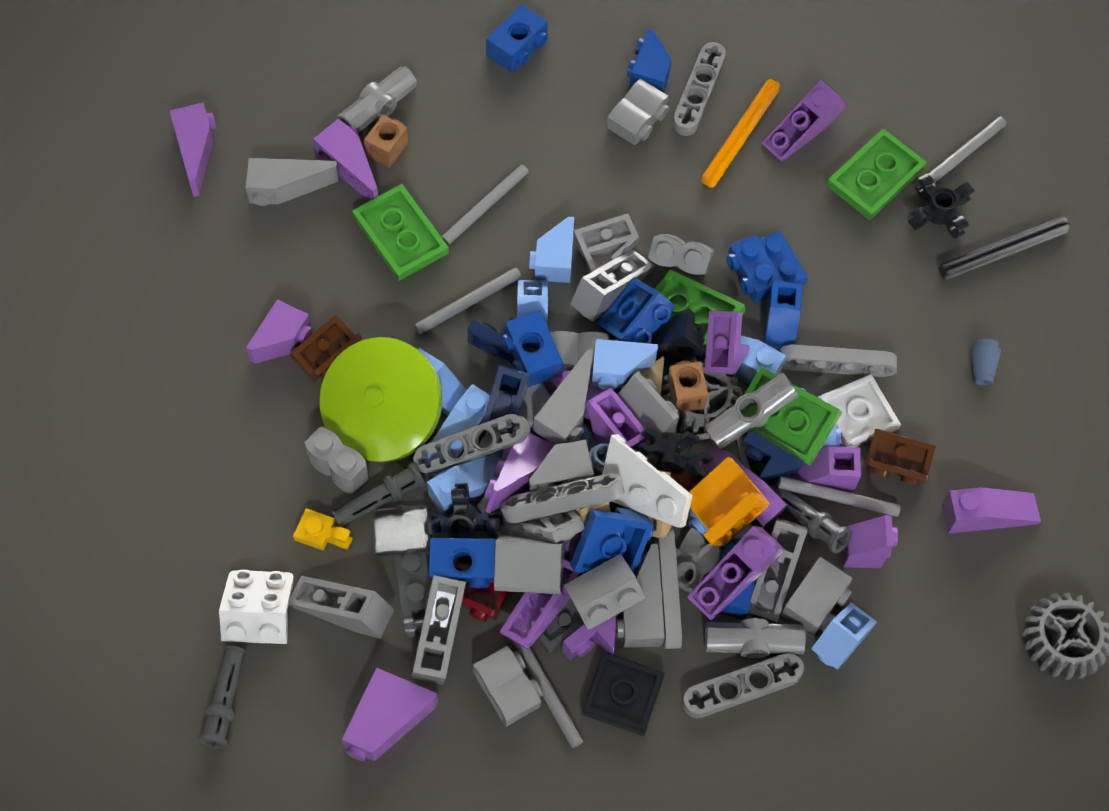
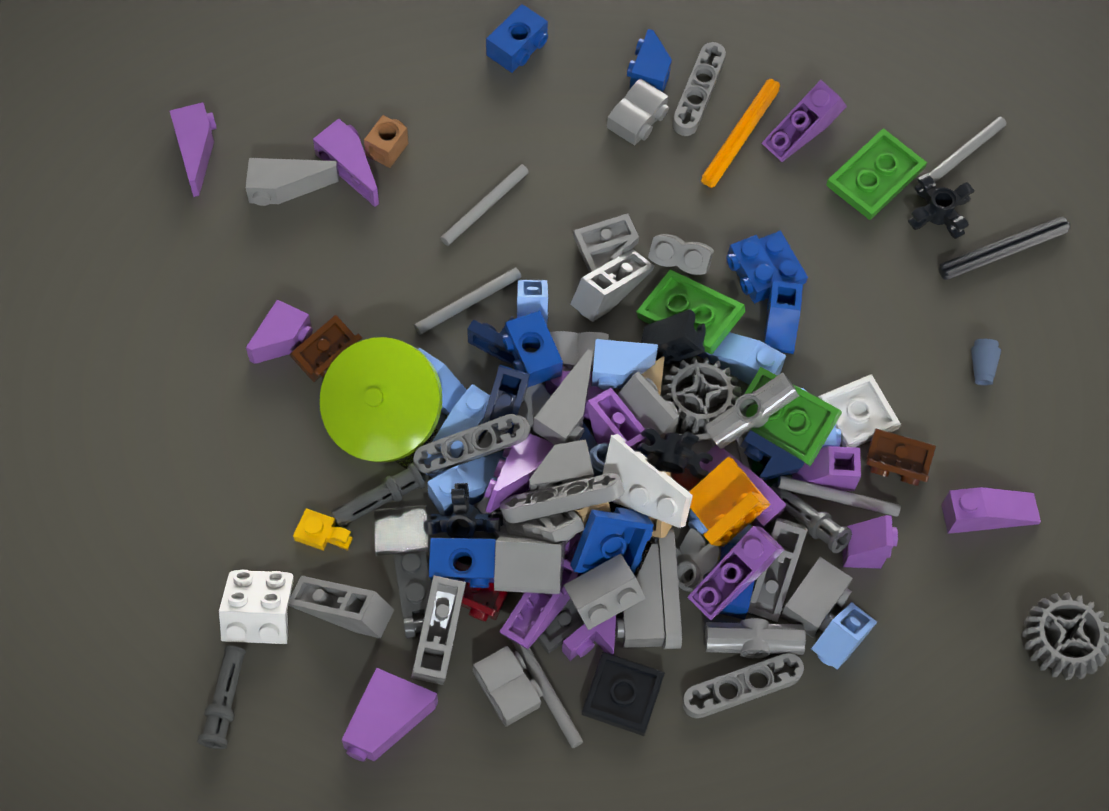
(335, 460): light grey brick -> none
(379, 99): light grey piece -> none
(400, 232): bright green plate -> none
(554, 253): light blue slope -> none
(636, 313): blue plate -> none
(687, 397): medium nougat brick -> none
(723, 347): medium lavender slope -> none
(839, 360): light grey beam -> none

